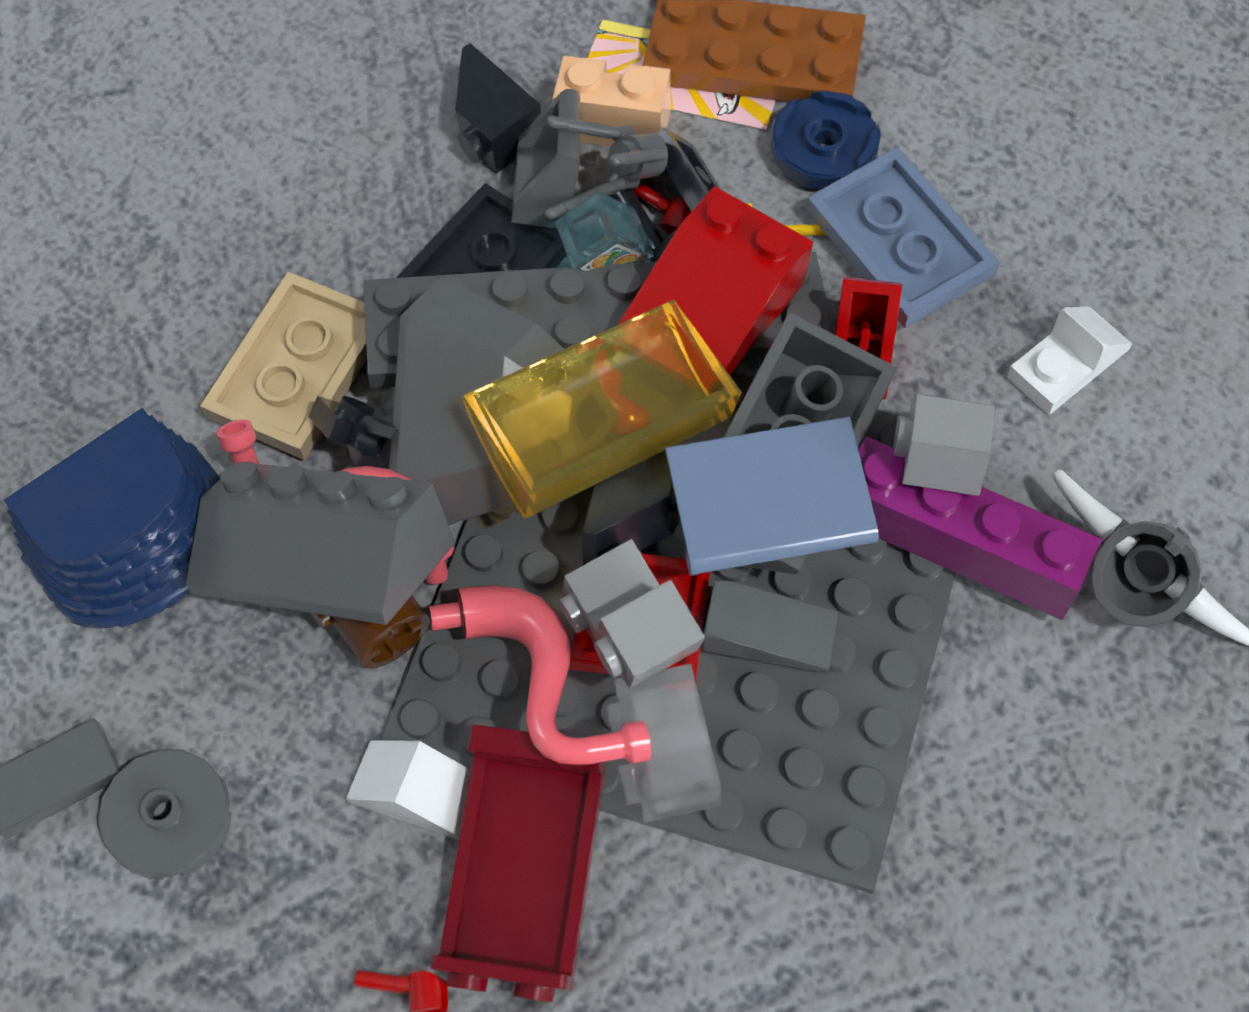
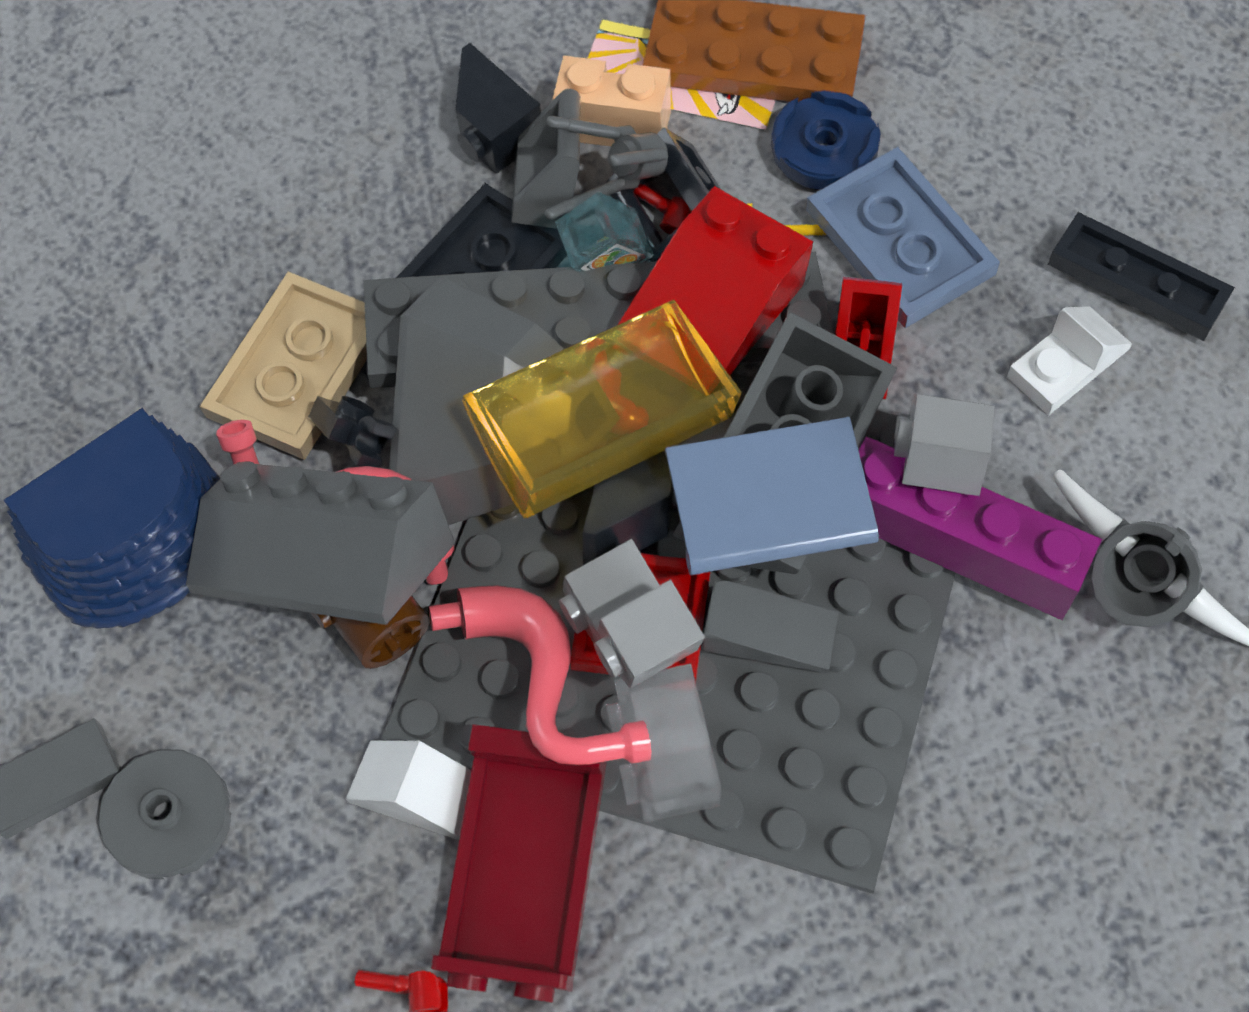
(1141, 276): none -> black plate

